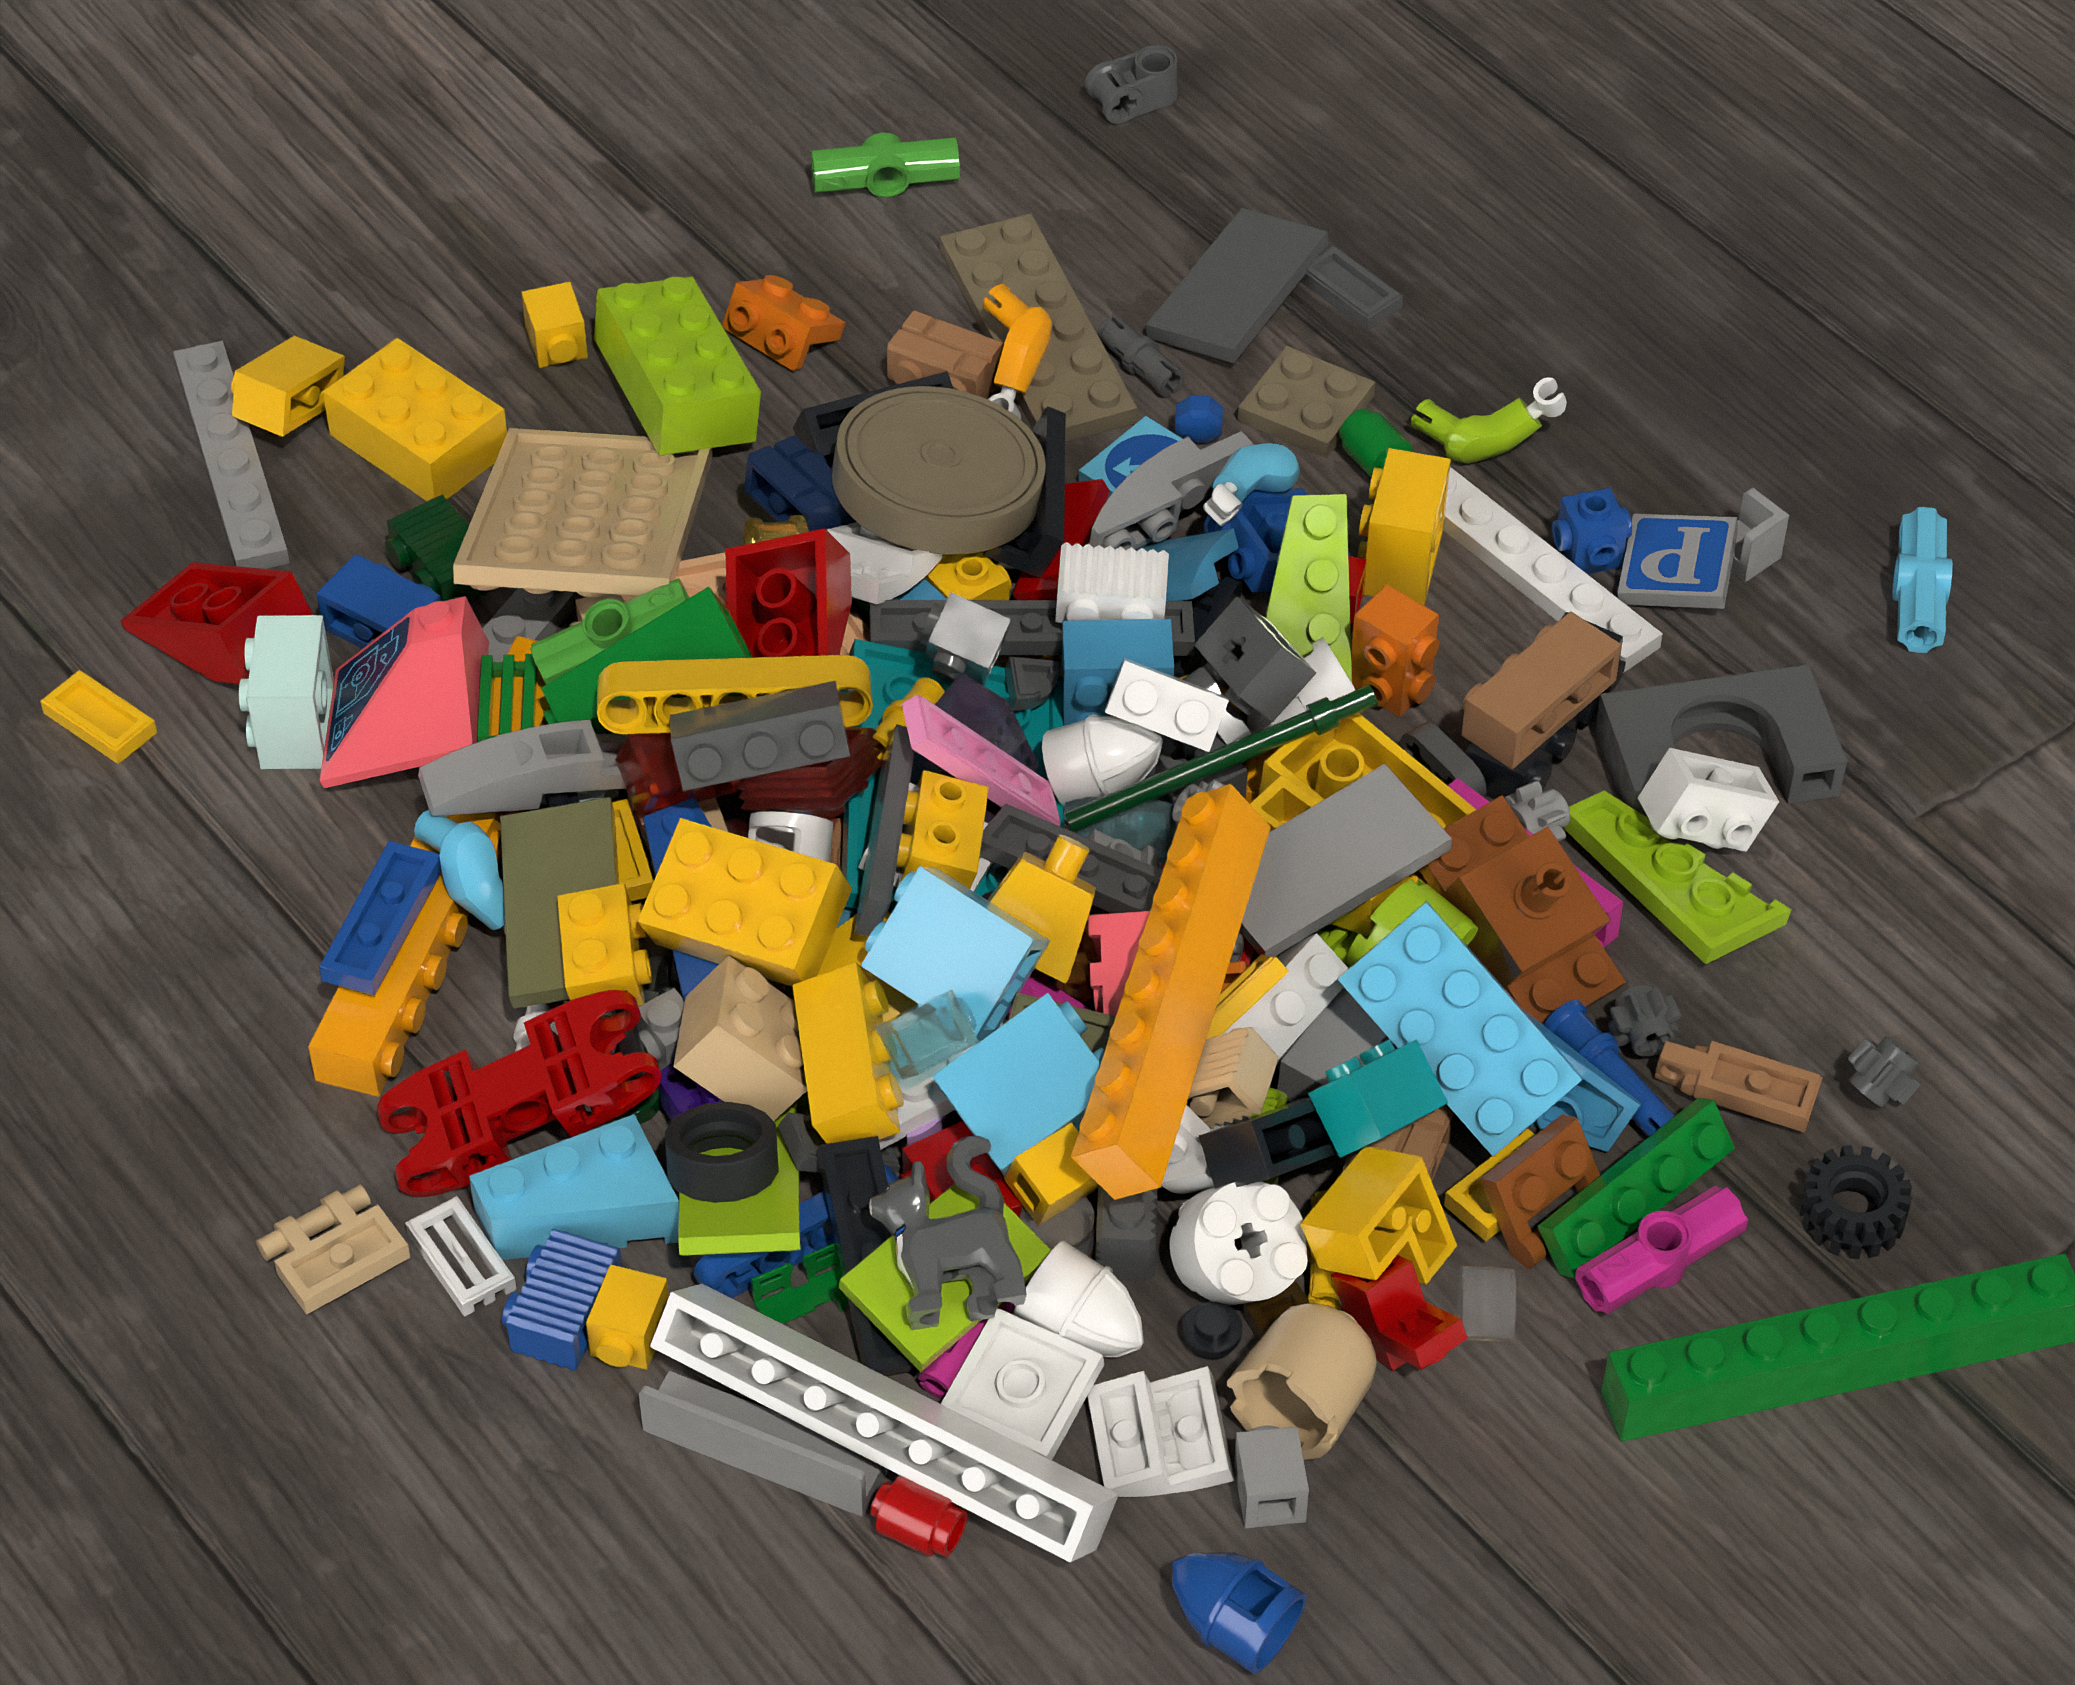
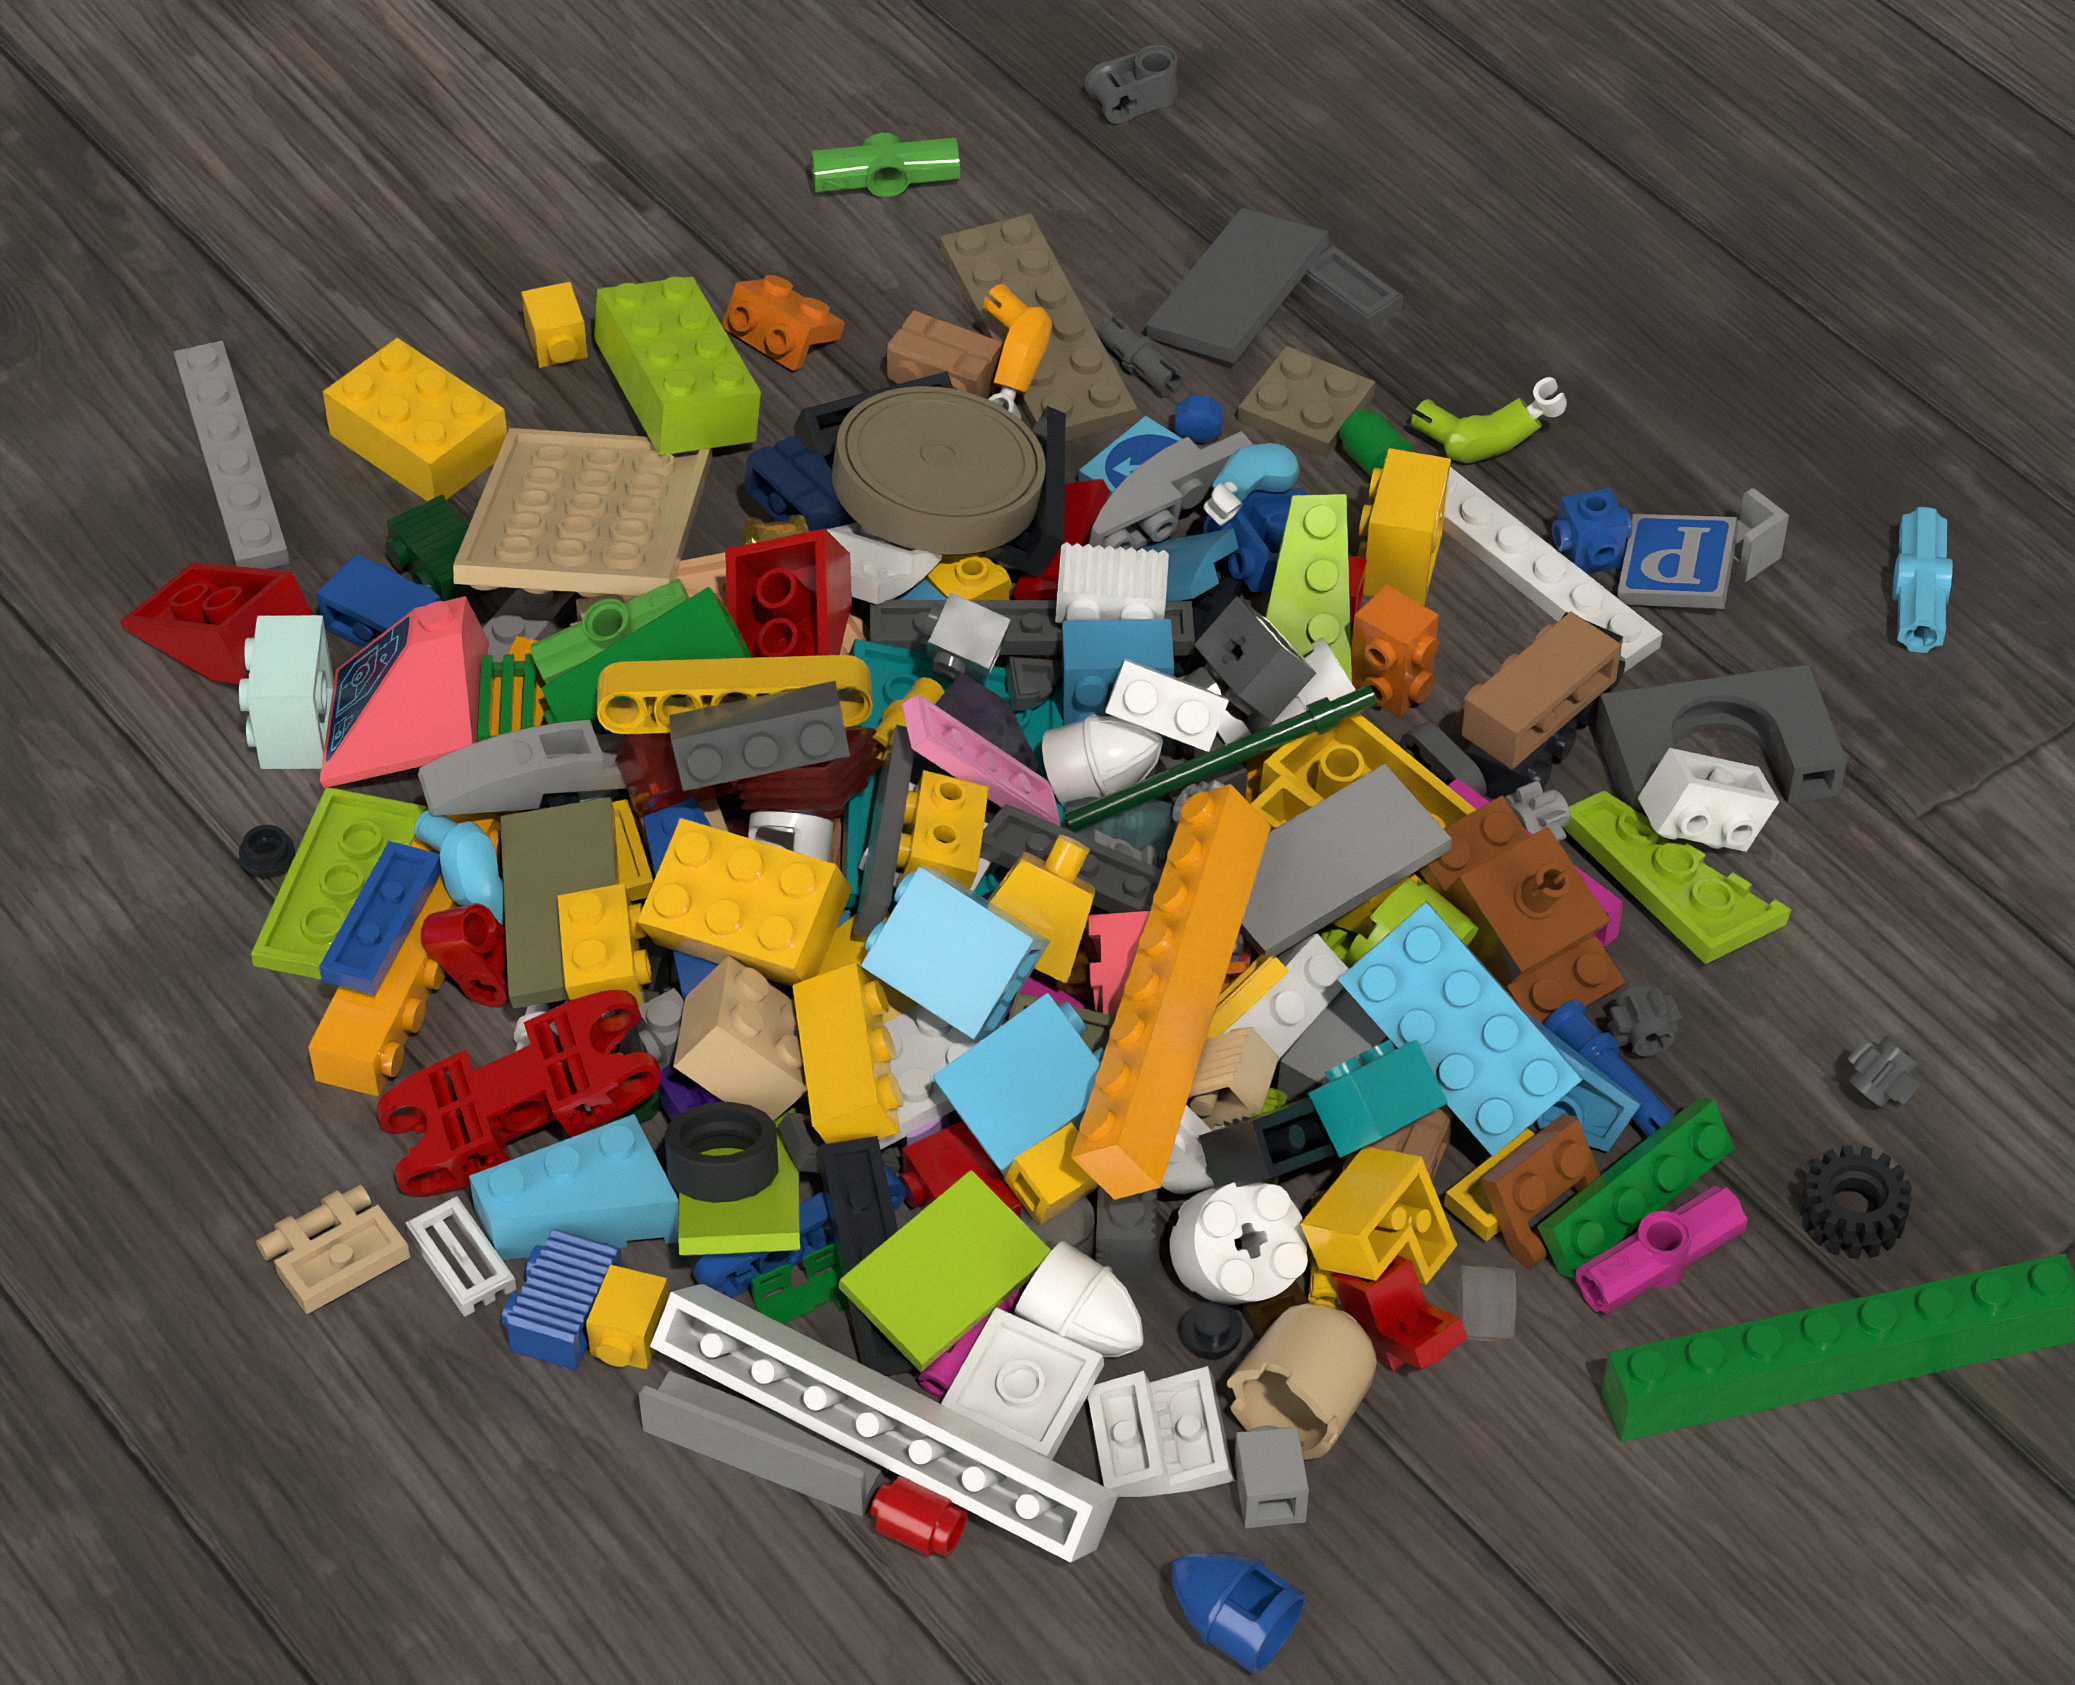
(98, 716): yellow tile -> none
(266, 851): none -> black plate
(285, 385): yellow brick -> none
(328, 876): none -> lime tile
(470, 948): none -> red piece
(928, 1033): clear light blue brick -> none
(952, 1247): dark grey animal -> none
(1742, 1082): medium nougat hinge -> none

